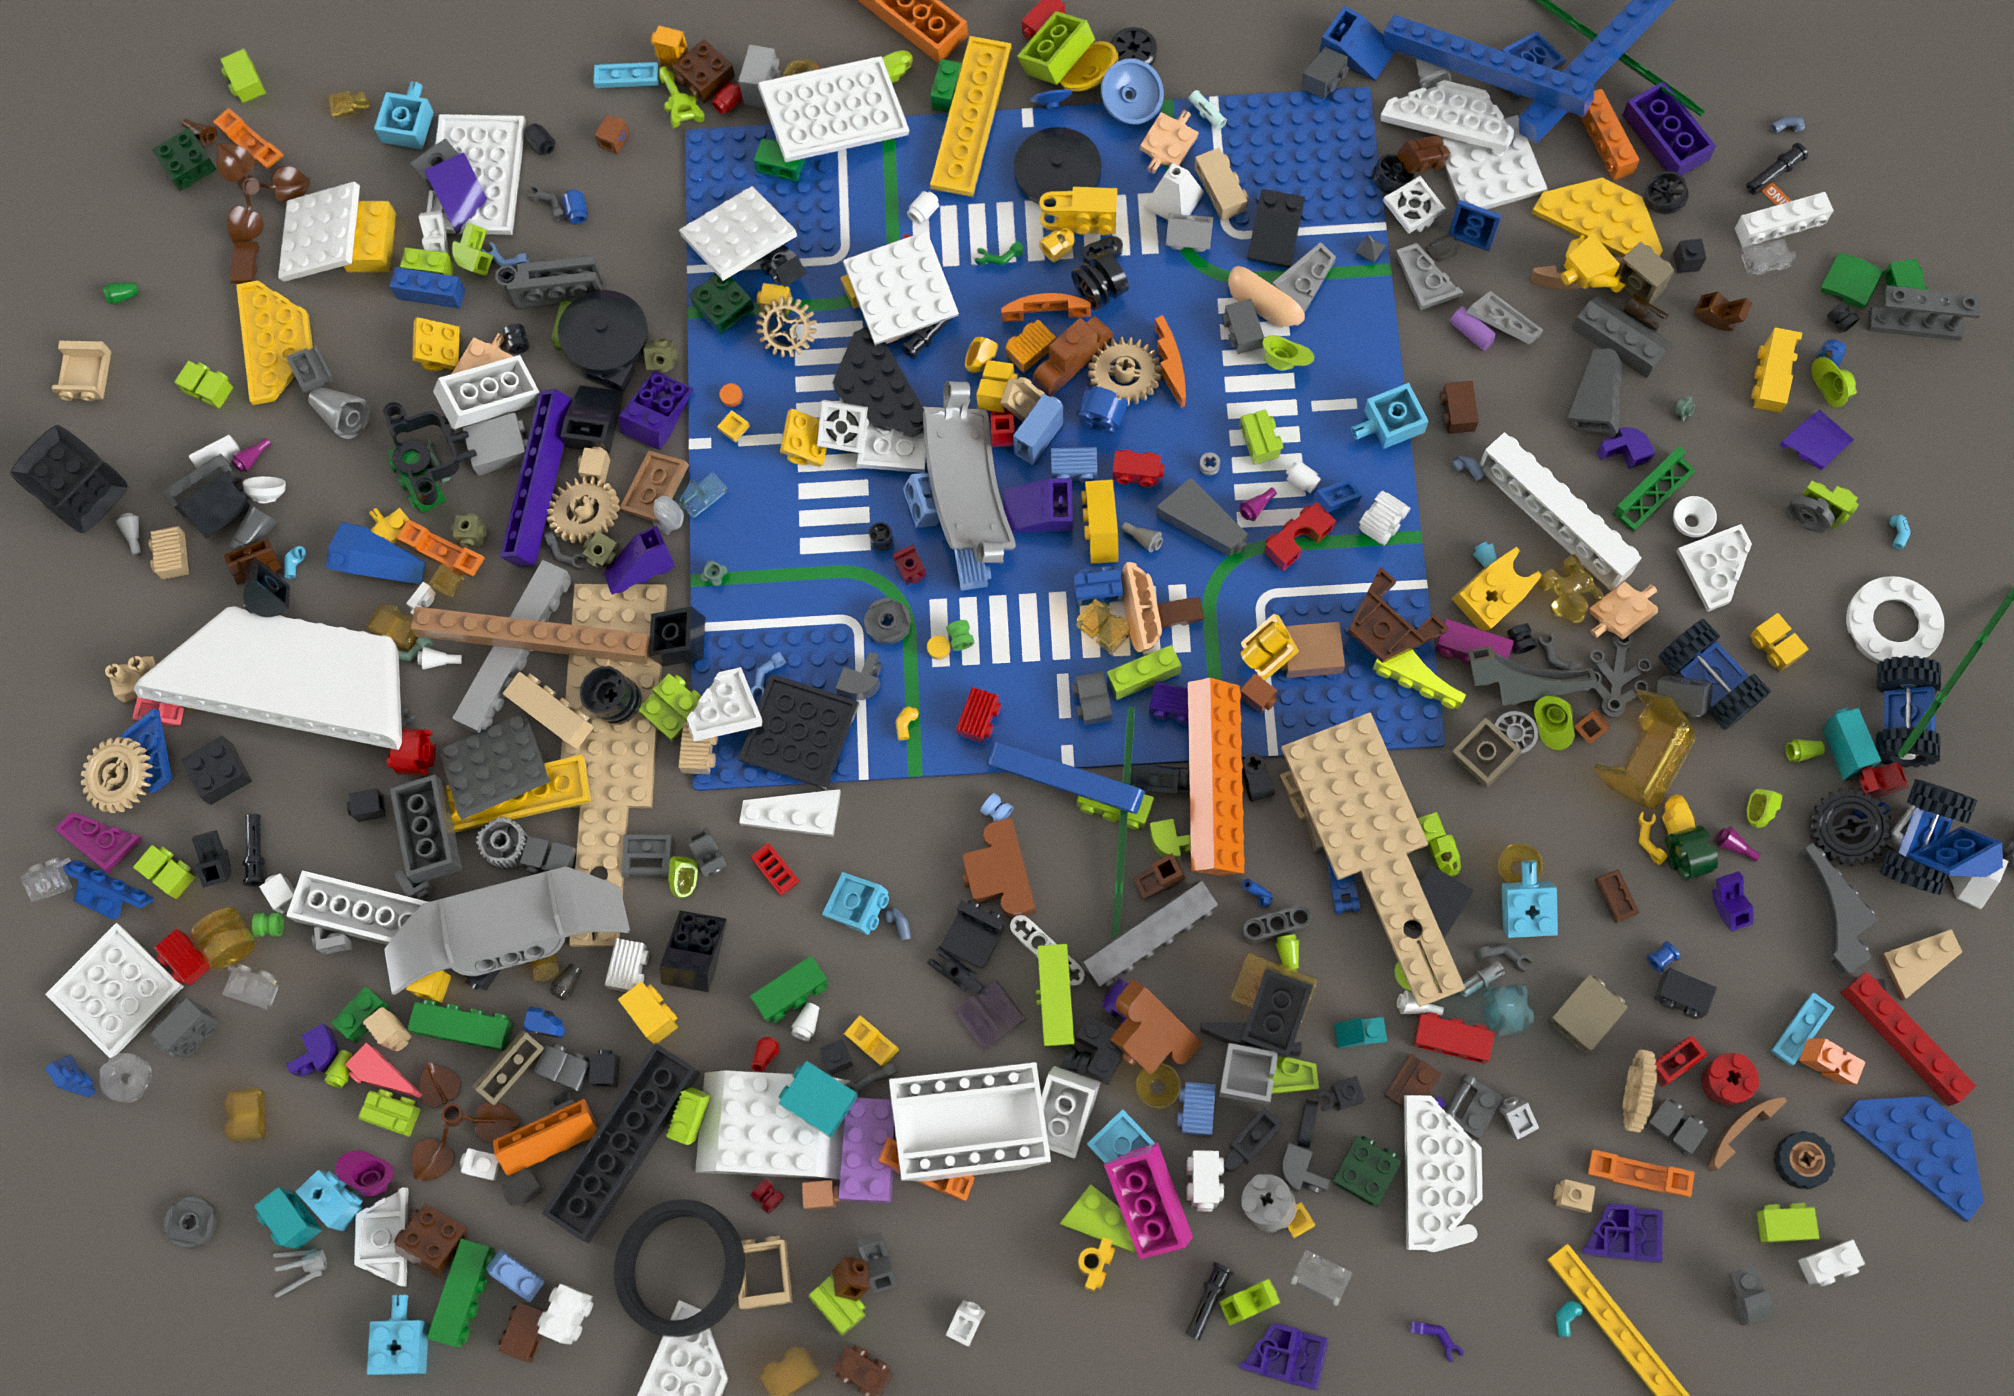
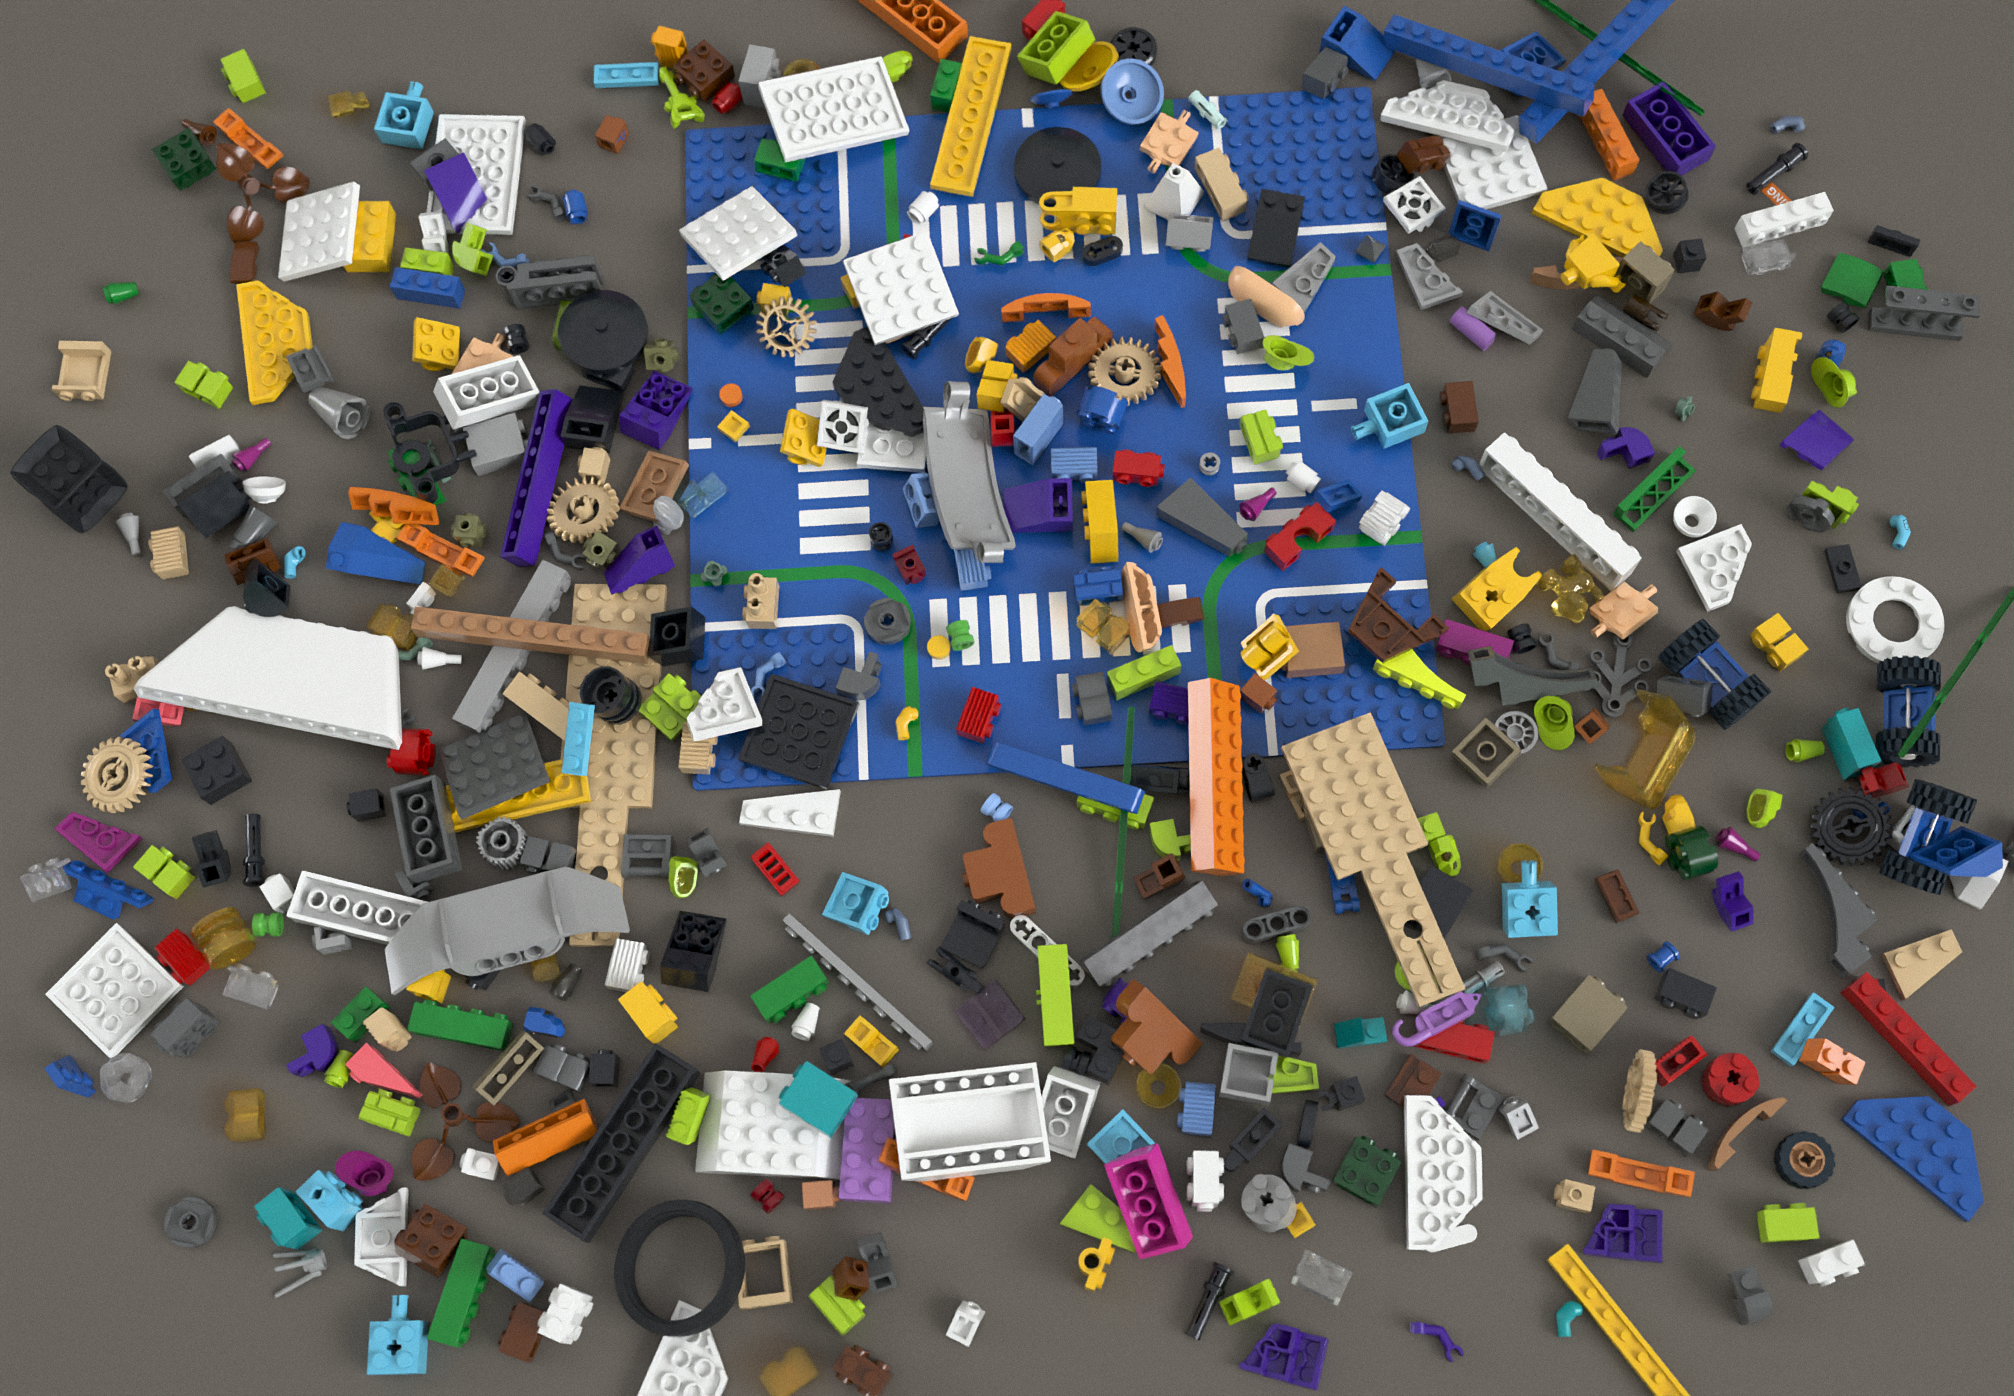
(400, 507): none -> orange slope
(578, 738): none -> medium azure plate
(762, 602): none -> tan brick
(864, 990): none -> light grey plate
(1100, 280): black wheel -> none
(1438, 1018): none -> medium lavender plate
(1843, 568): none -> black plate
(1894, 241): none -> black plate

